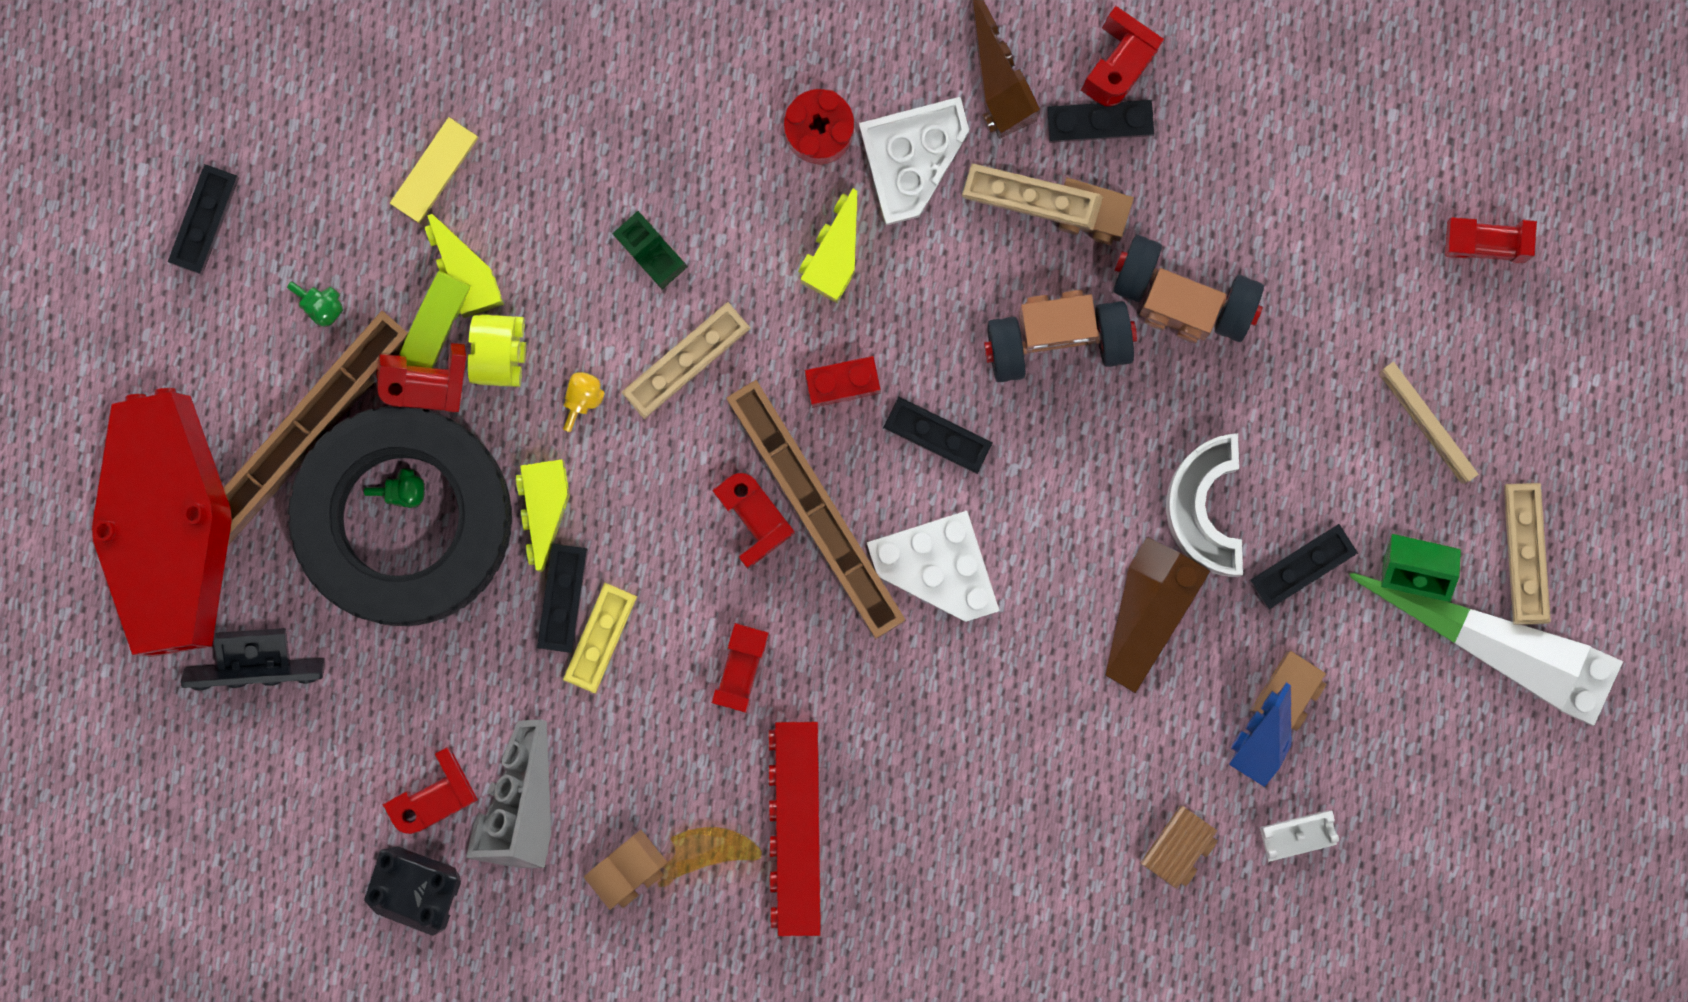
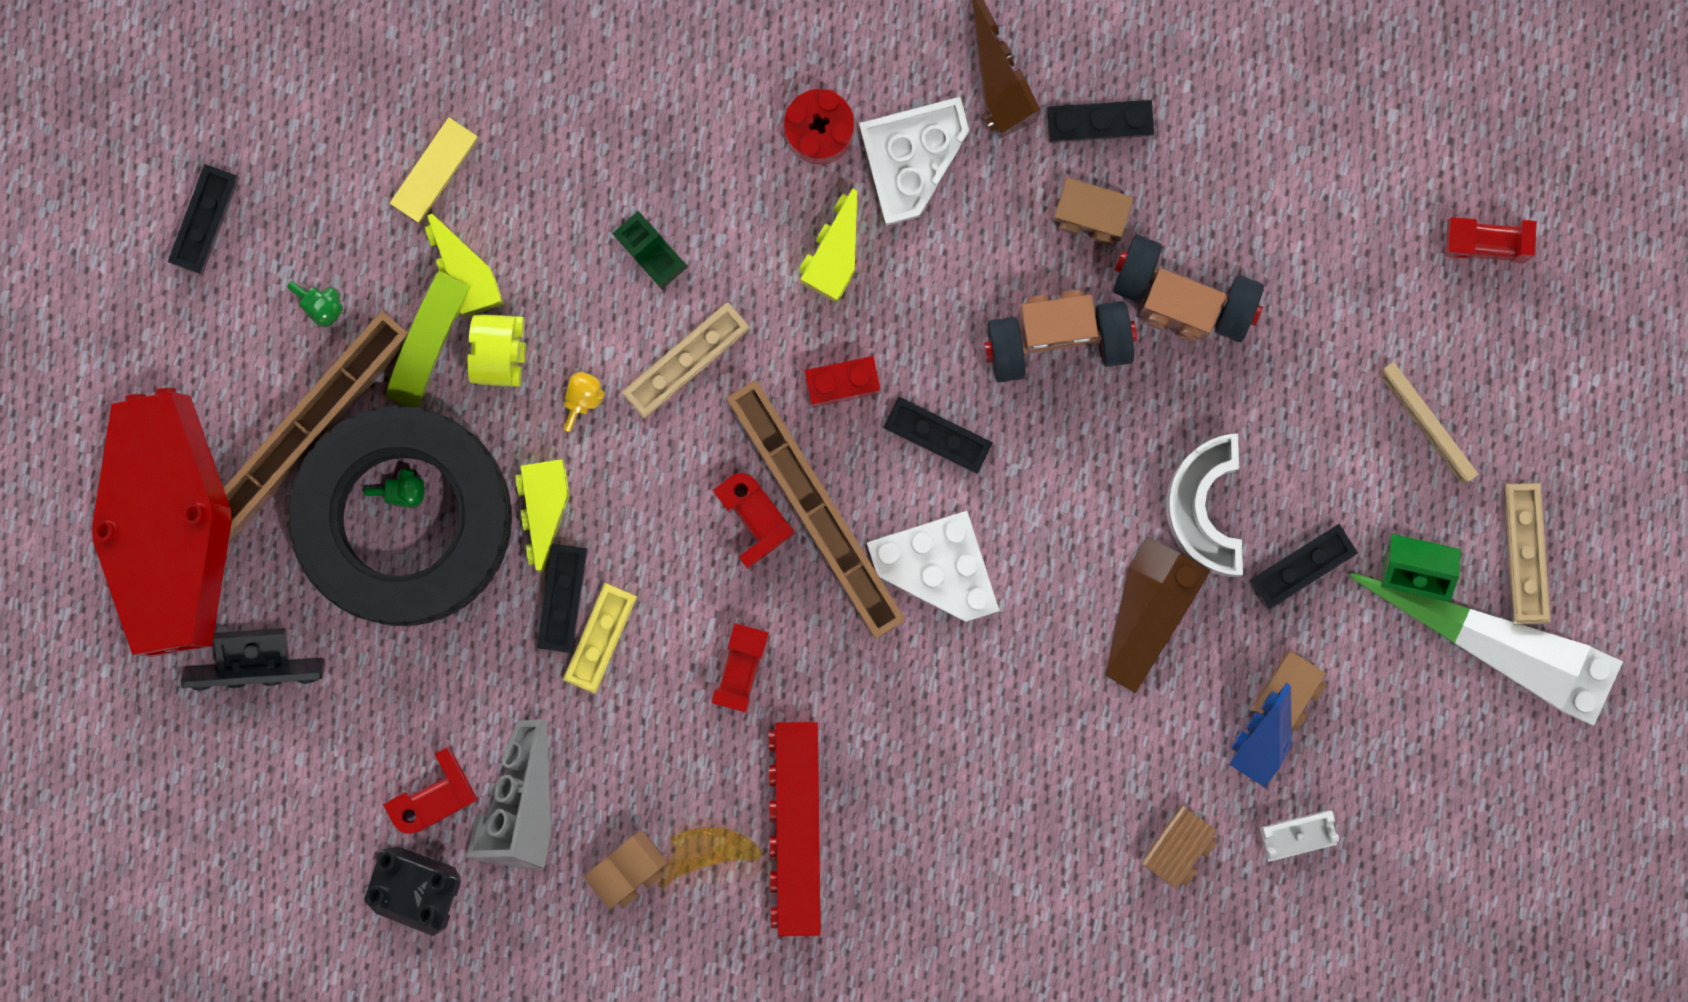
(422, 385): red piece -> none
(1032, 196): tan tile -> none
(1114, 78): red piece -> none

